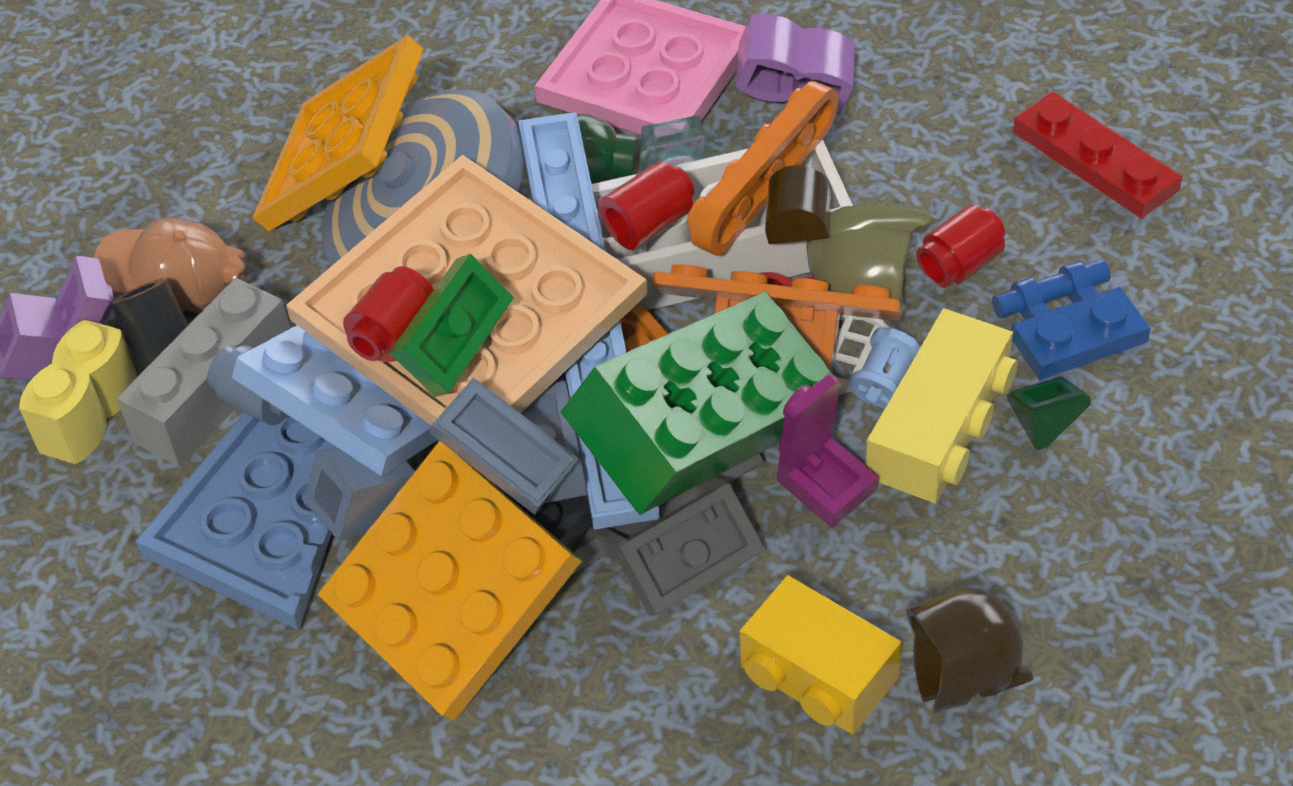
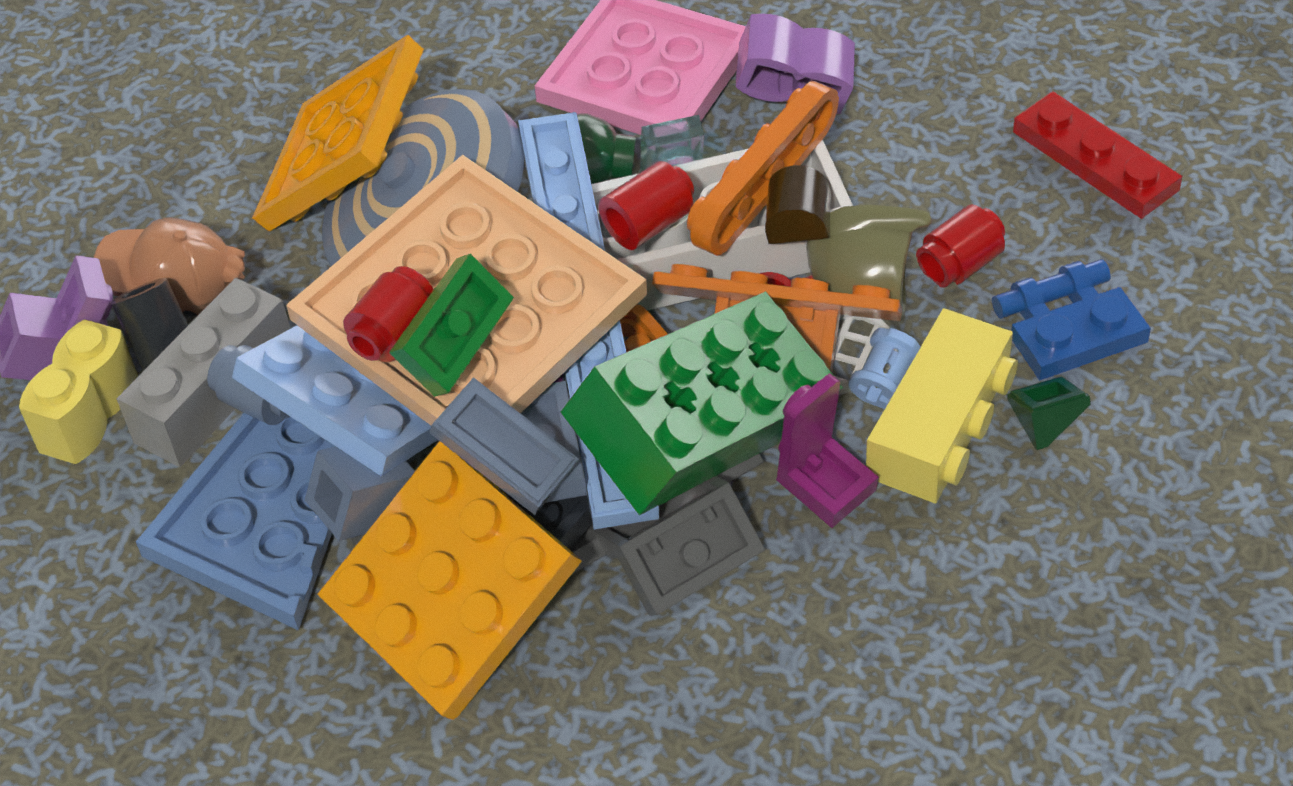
(819, 655): yellow brick -> none
(965, 647): dark brown helmet -> none

